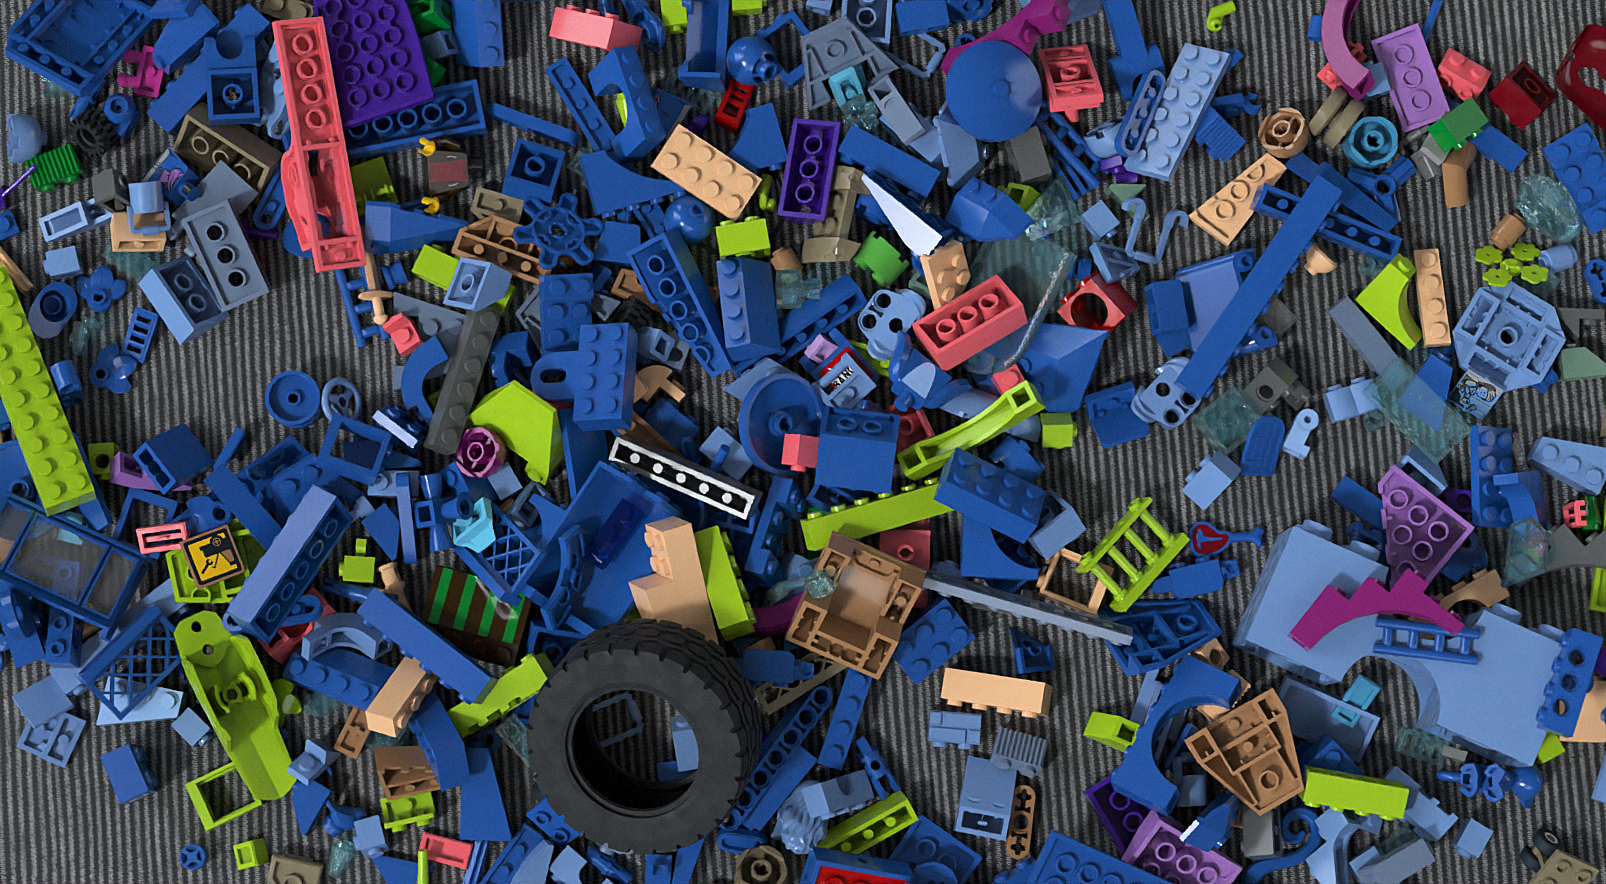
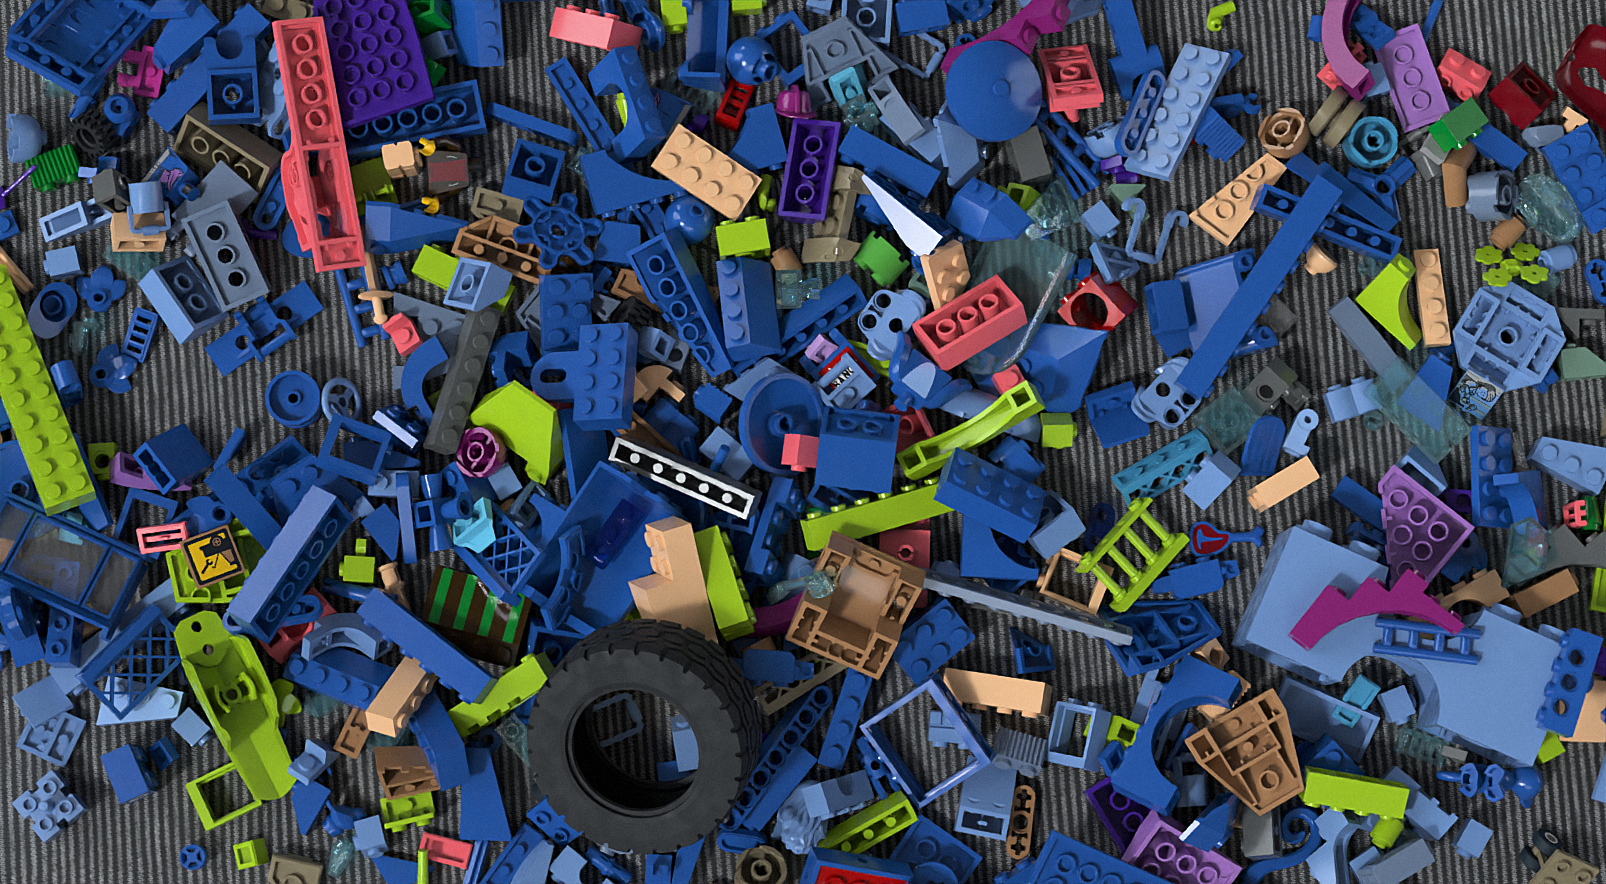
(50, 806): none -> medium blue brick
(104, 162): none -> blue bracket
(163, 753): none -> blue plate
(259, 323): none -> blue piece
(401, 159): none -> light nougat brick
(712, 402): none -> blue brick
(795, 103): none -> magenta piece
(960, 720): none -> blue window
(1061, 733): none -> medium blue window
(1097, 527): none -> clear blue plate
(1111, 757): none -> blue plate
(1162, 464): none -> dark azure fence
(1282, 484): none -> light nougat window
(1370, 28): none -> blue slope
(1386, 832): none -> lime brick
(1397, 704): none -> medium blue brick
(1492, 196): none -> sand blue brick
(1541, 136): none -> sand blue rock
(1543, 593): none -> medium nougat window
(1572, 119): none -> light nougat tile

